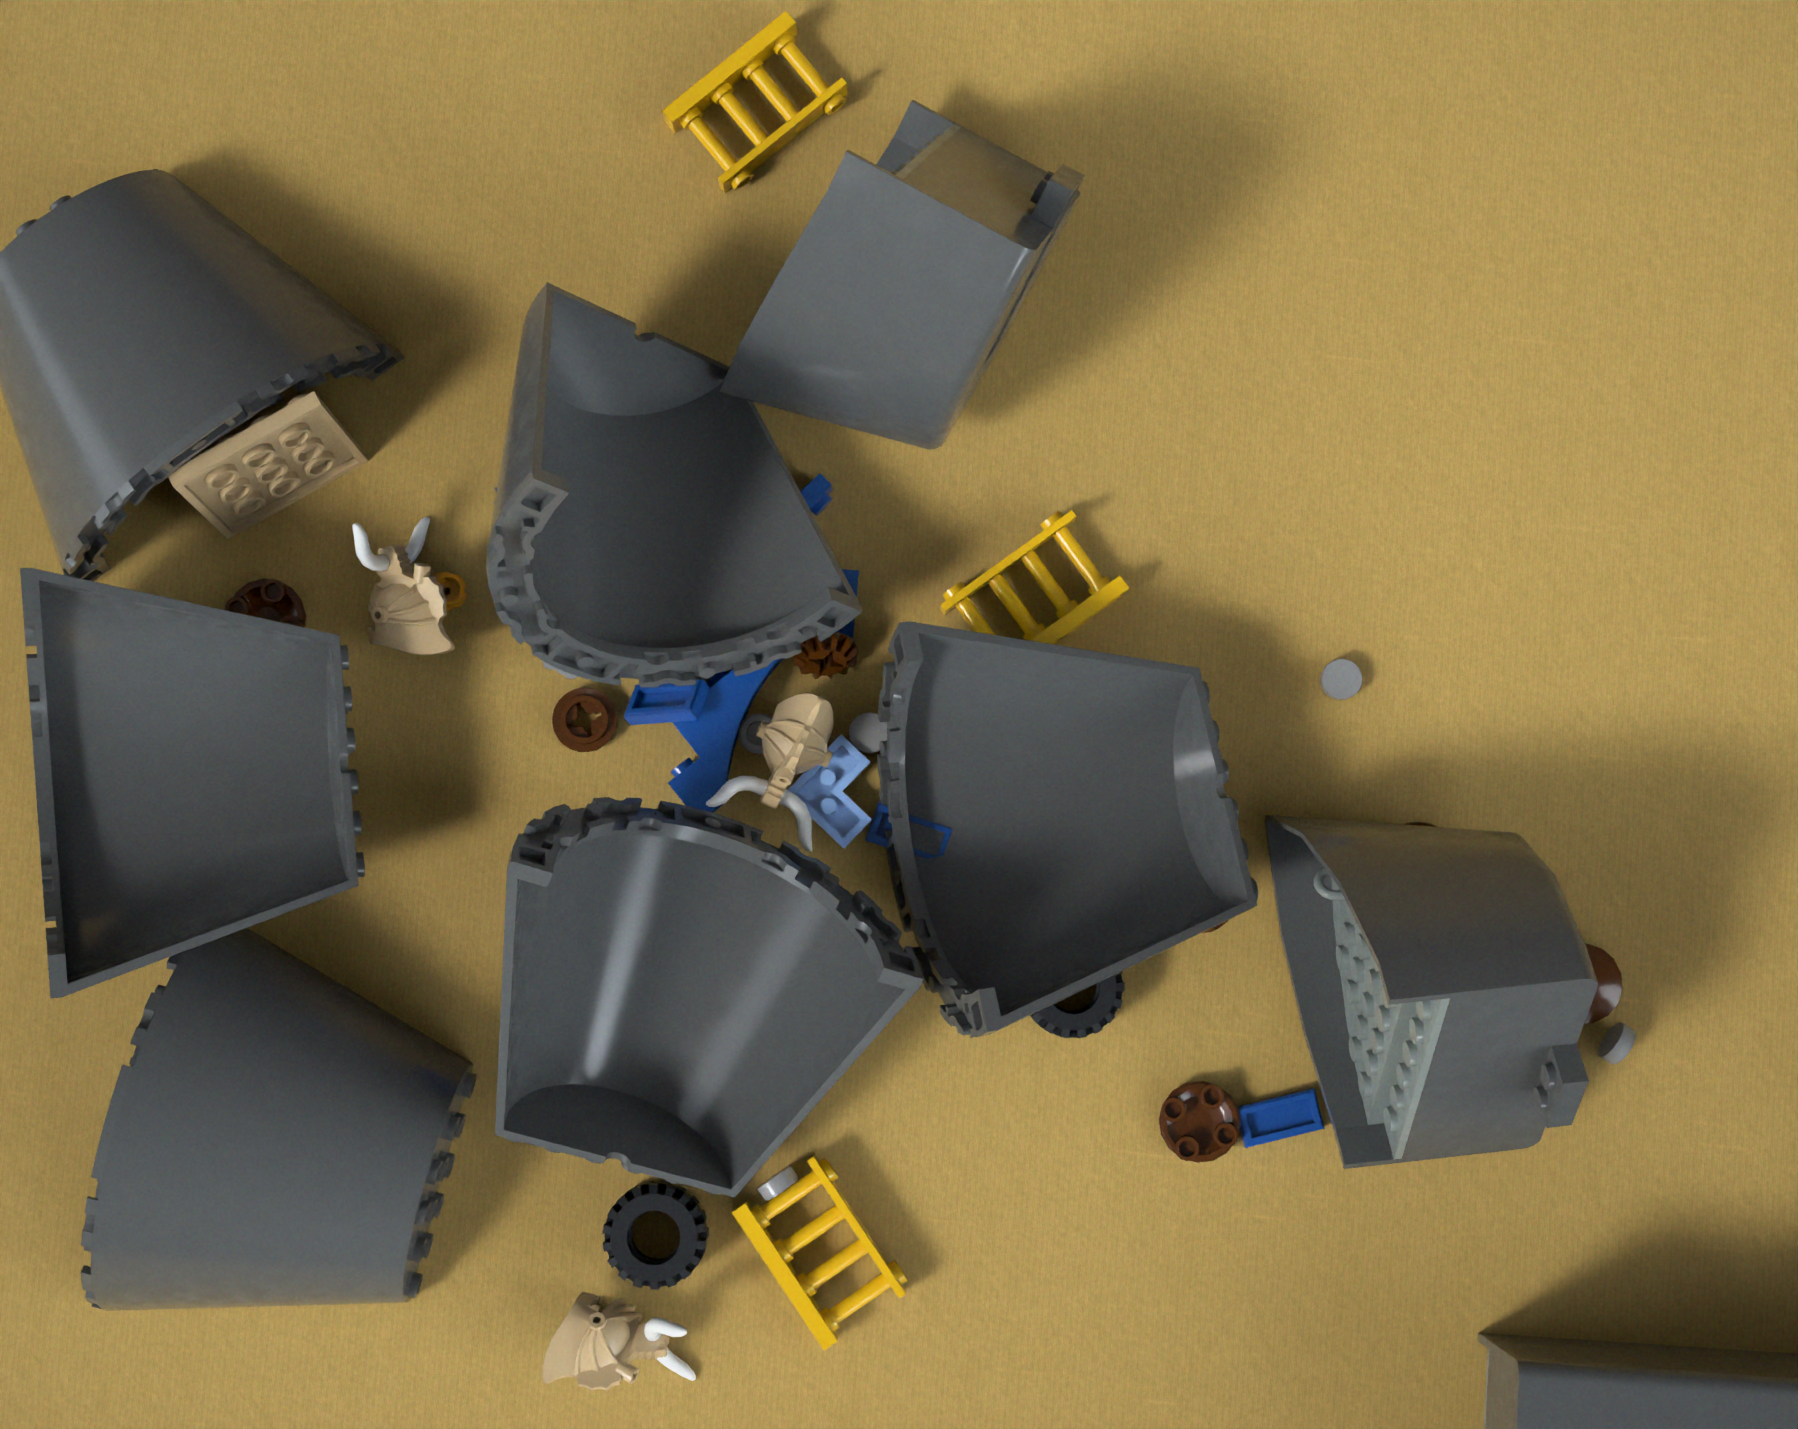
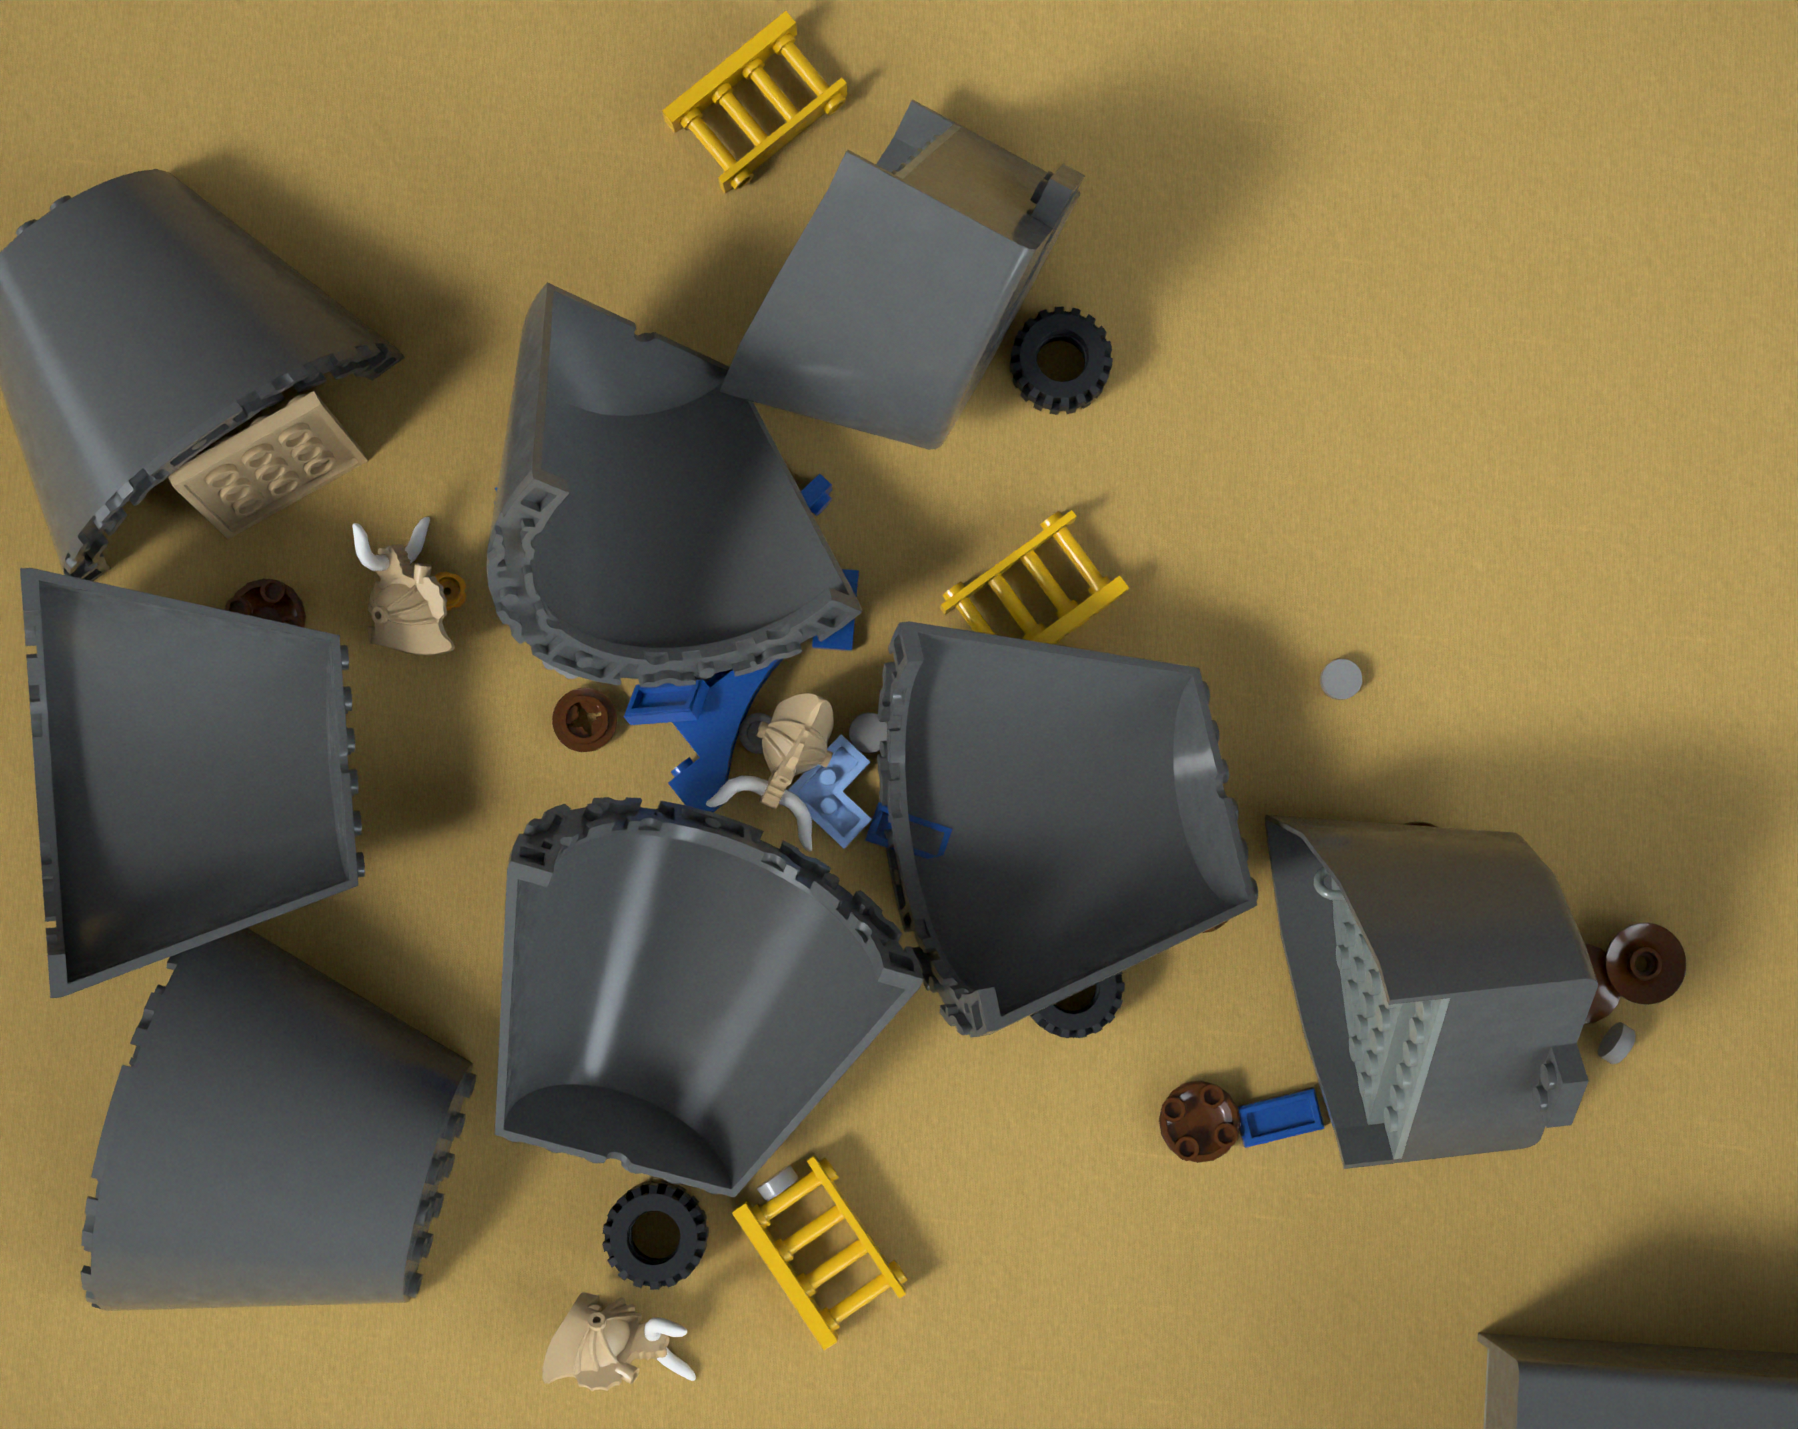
(813, 653): reddish brown gear -> none
(1061, 327): none -> black tyre
(1664, 963): none -> reddish brown dish

